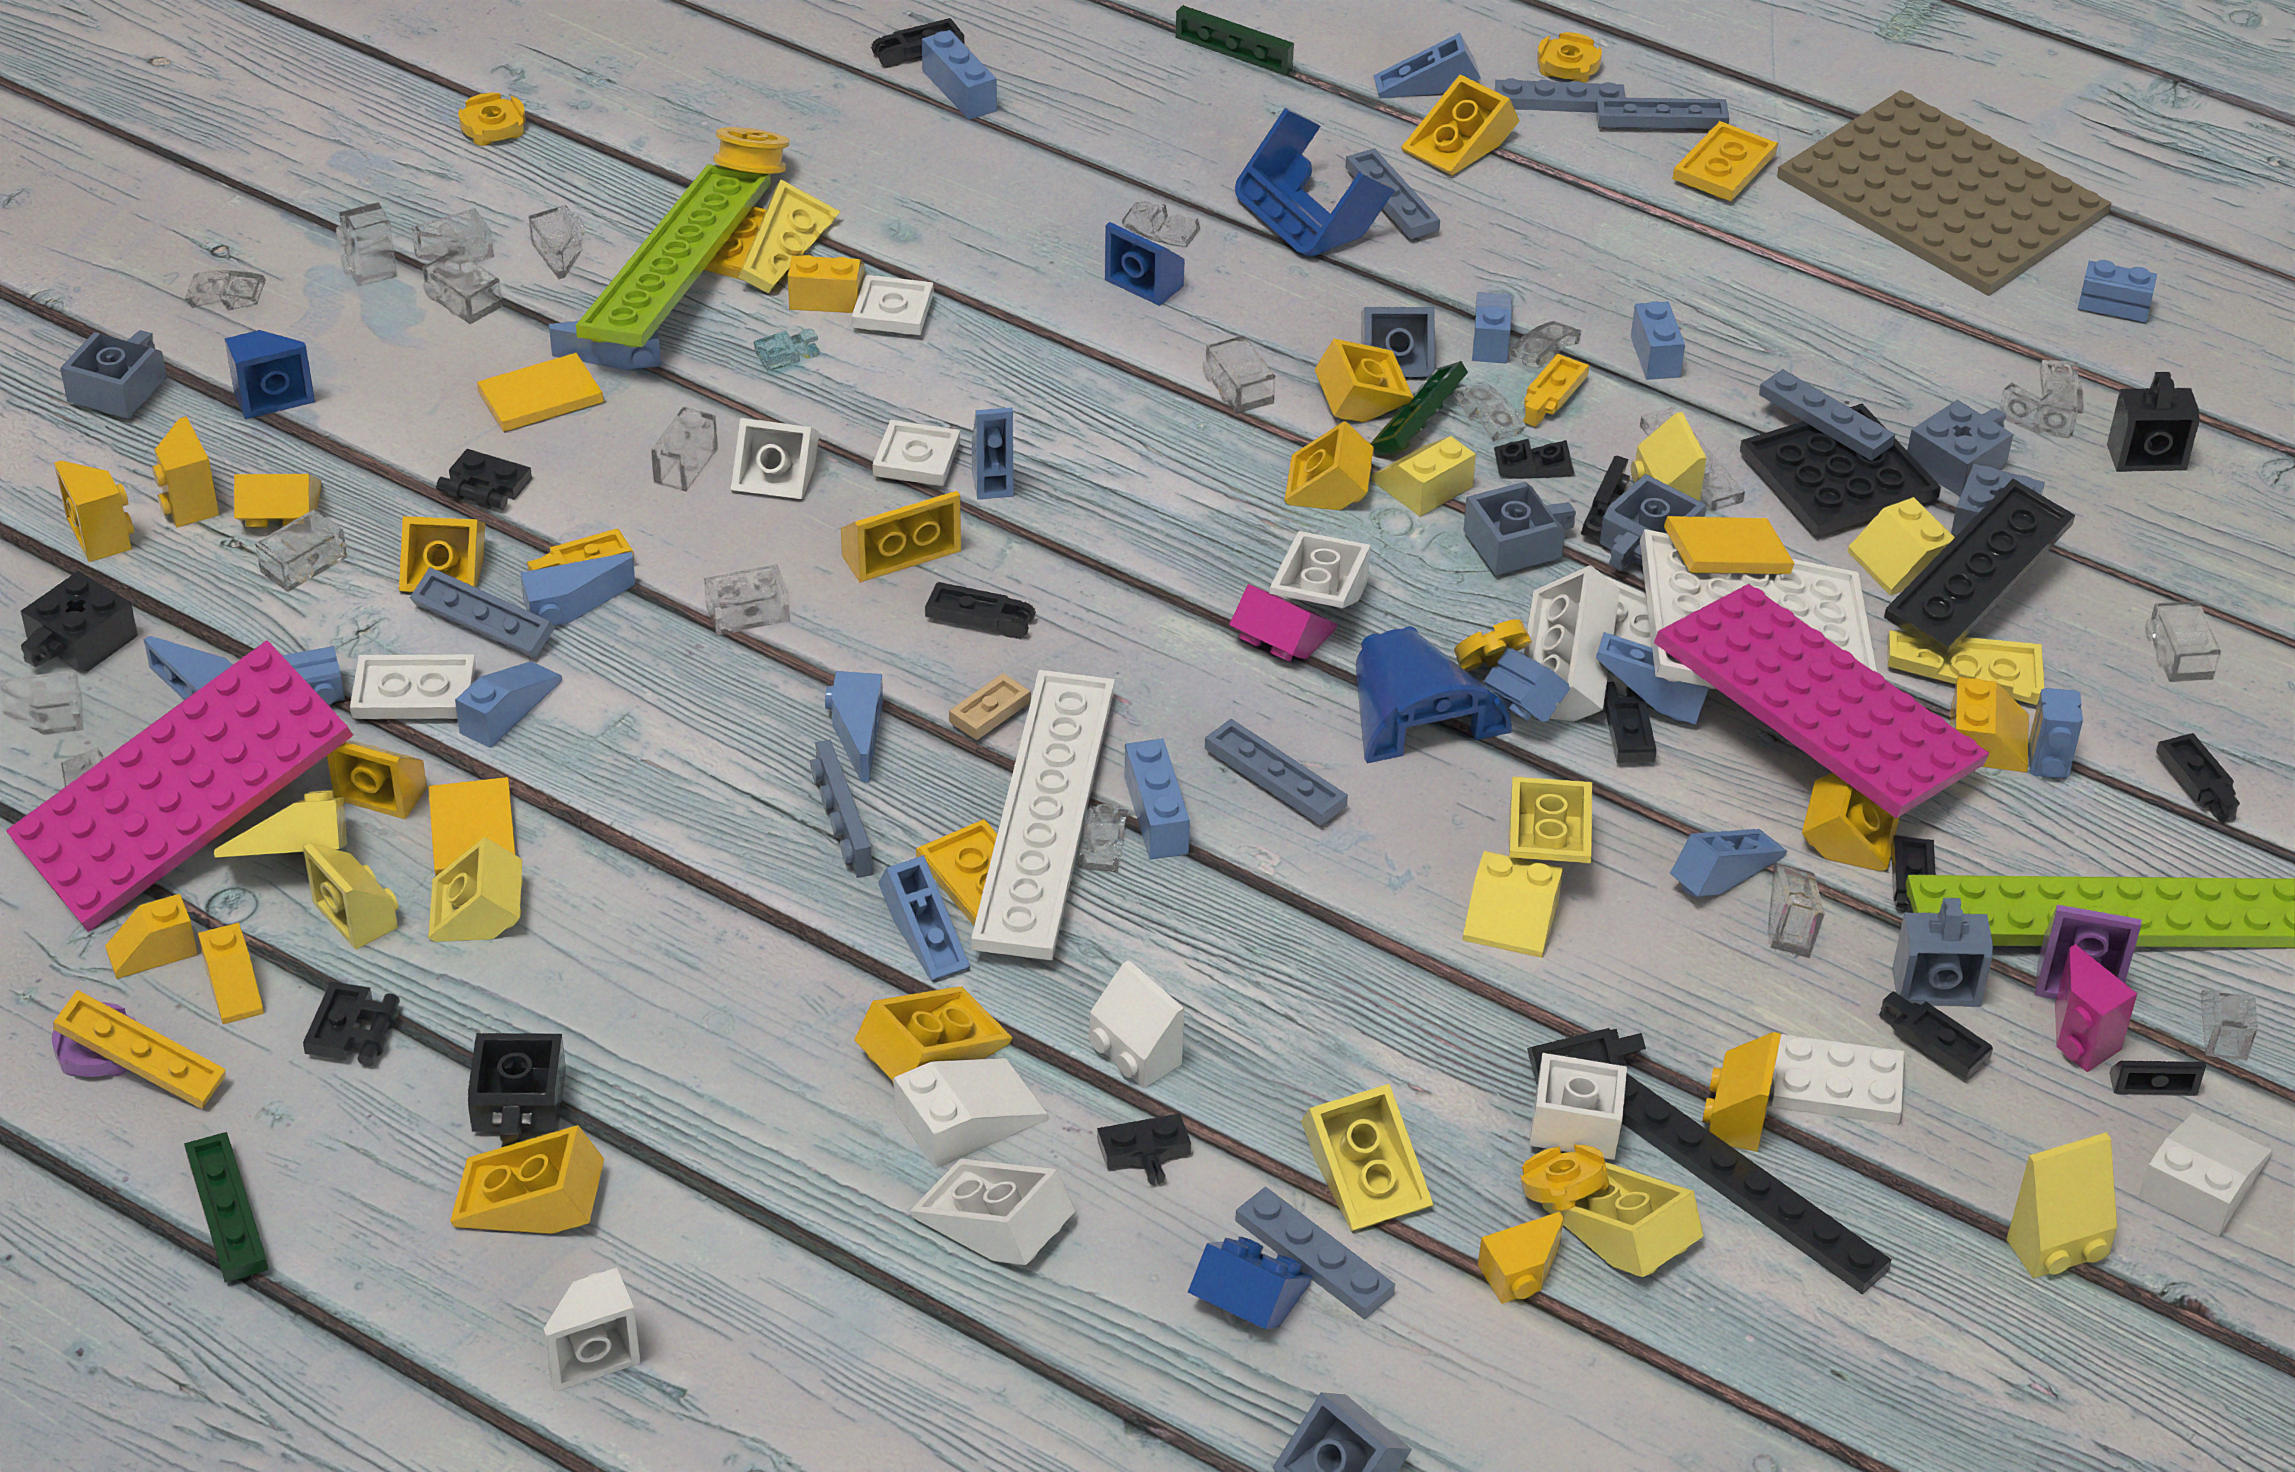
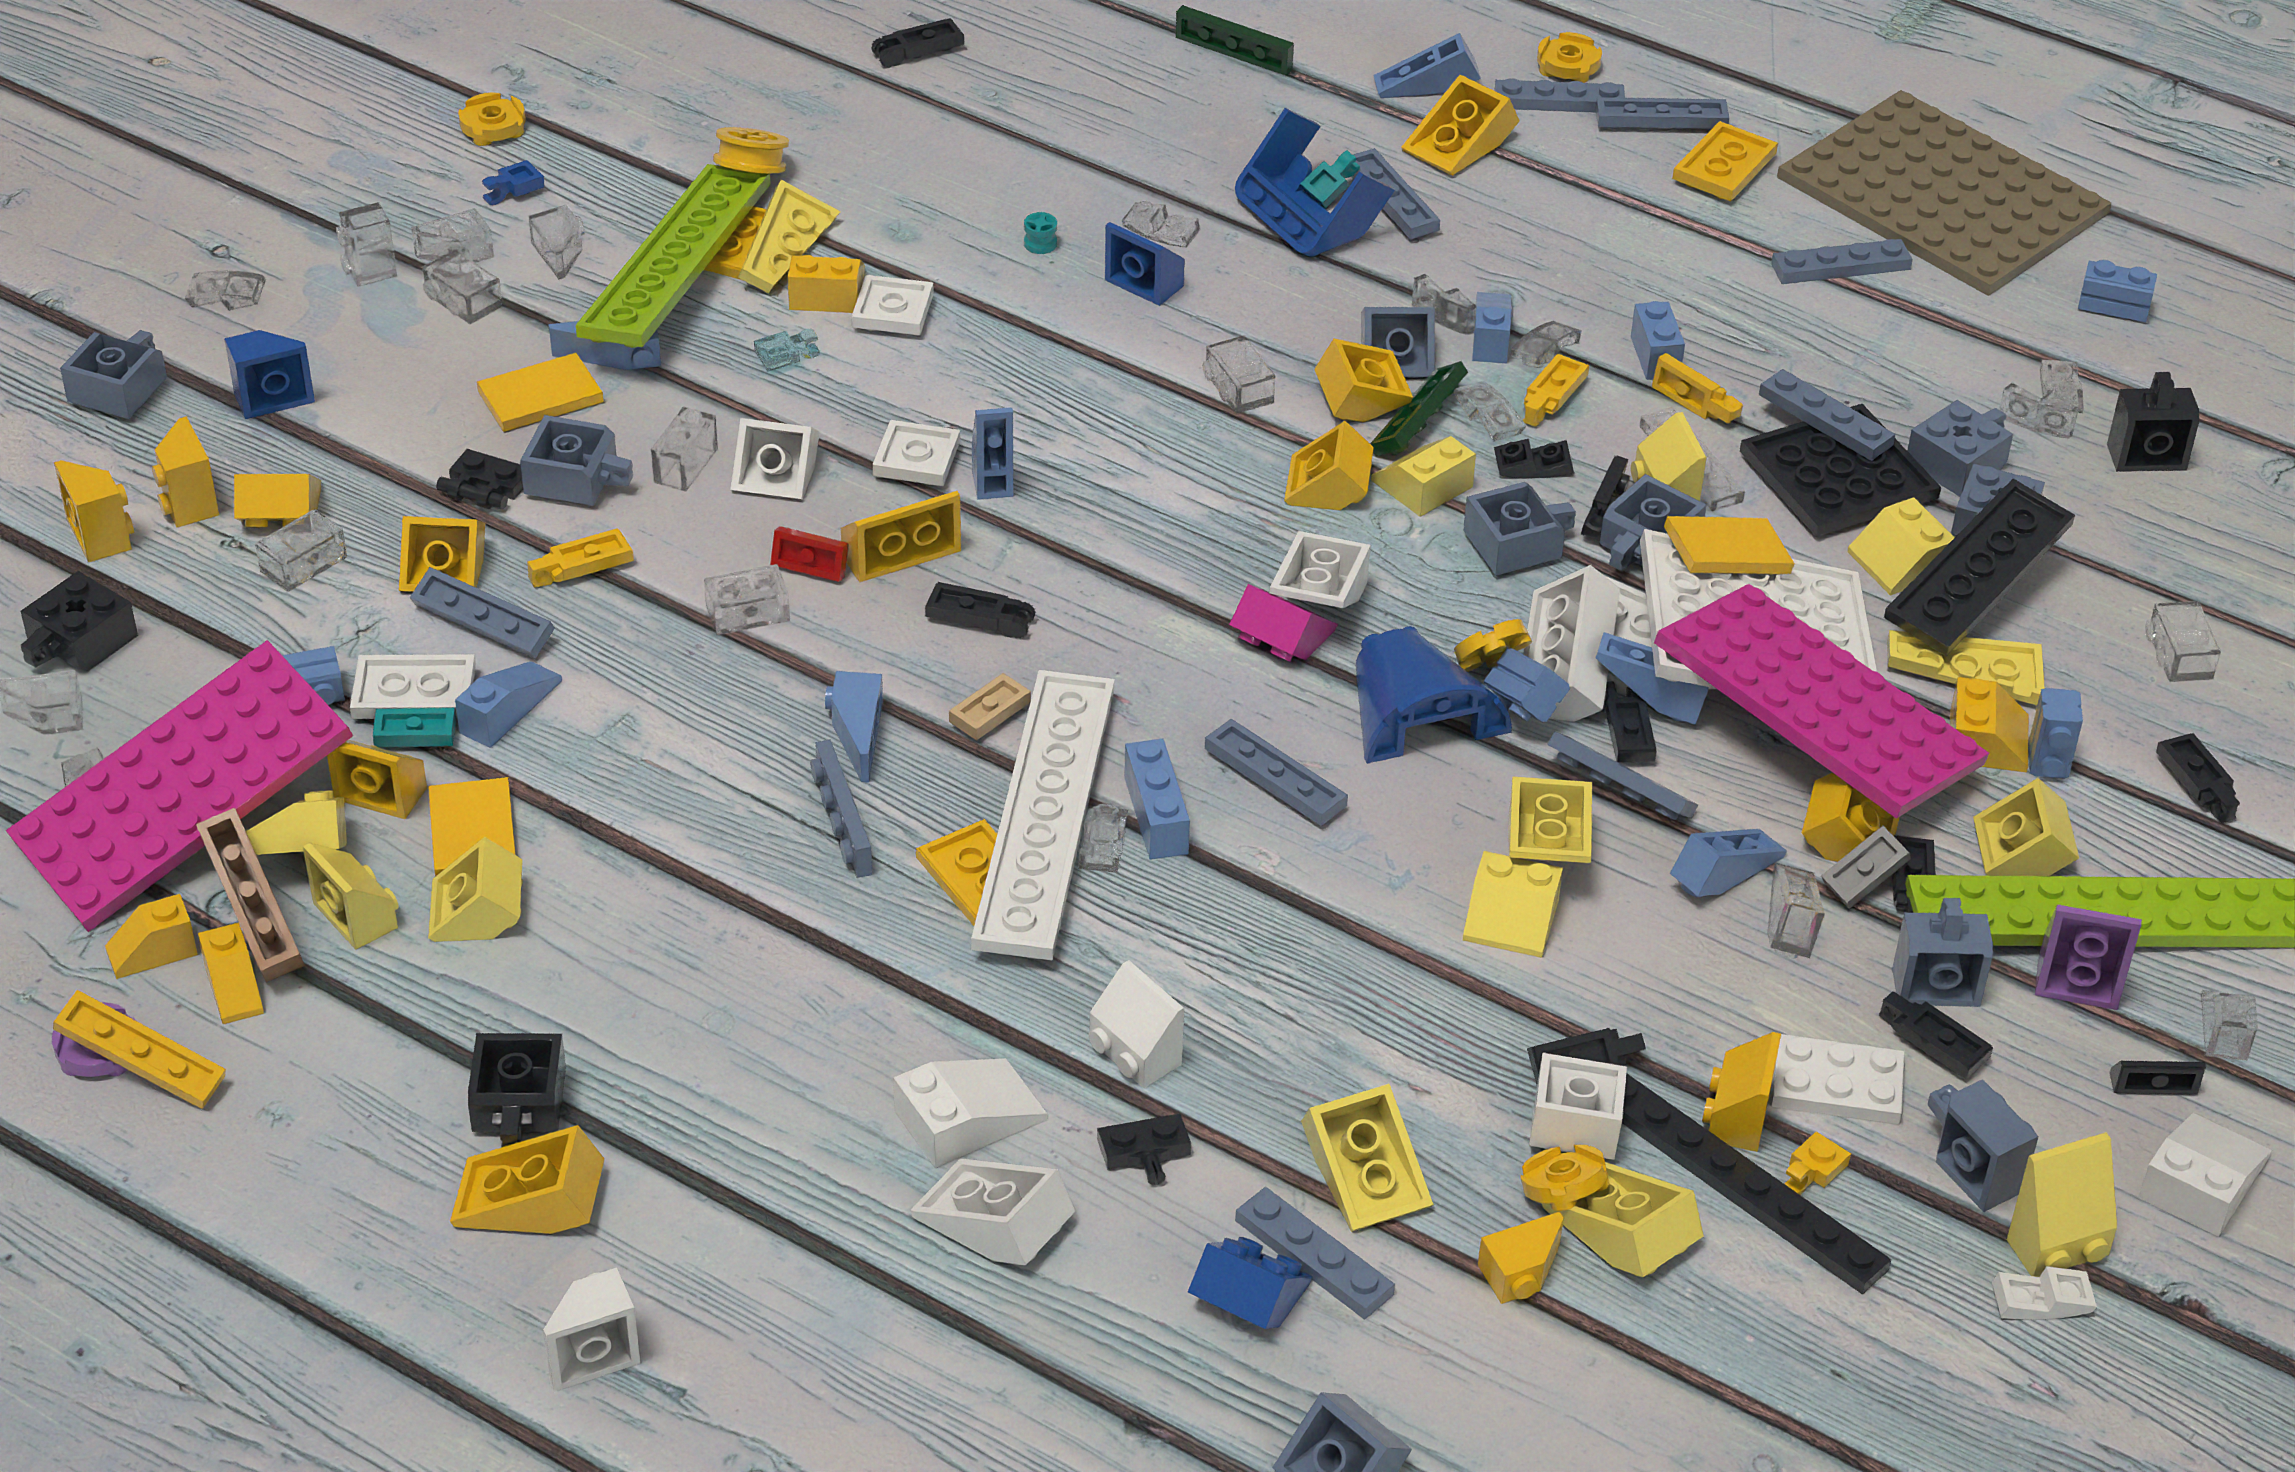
(182, 666): medium blue slope -> none
(226, 1207): dark green plate -> none
(250, 895): none -> medium nougat brick
(339, 1022): black plate -> none
(414, 727): none -> teal plate
(516, 178): none -> blue plate
(572, 461): none -> sand blue hinge
(576, 588): medium blue slope -> none
(809, 553): none -> red plate
(923, 917): medium blue slope -> none
(928, 1028): yellow slope -> none
(959, 74): medium blue brick -> none
(1040, 233): none -> teal wheel
(1329, 181): none -> teal plate
(1451, 306): none -> clear slope
(1634, 784): none -> sand blue plate
(1694, 390): none -> yellow hinge
(1816, 1161): none -> yellow plate
(1841, 261): none -> sand blue plate
(1866, 867): none -> light grey plate
(1982, 1142): none -> sand blue hinge
(2026, 833): none -> light yellow slope
(2050, 1296): none -> white slope
(2091, 1011): dark pink slope -> none

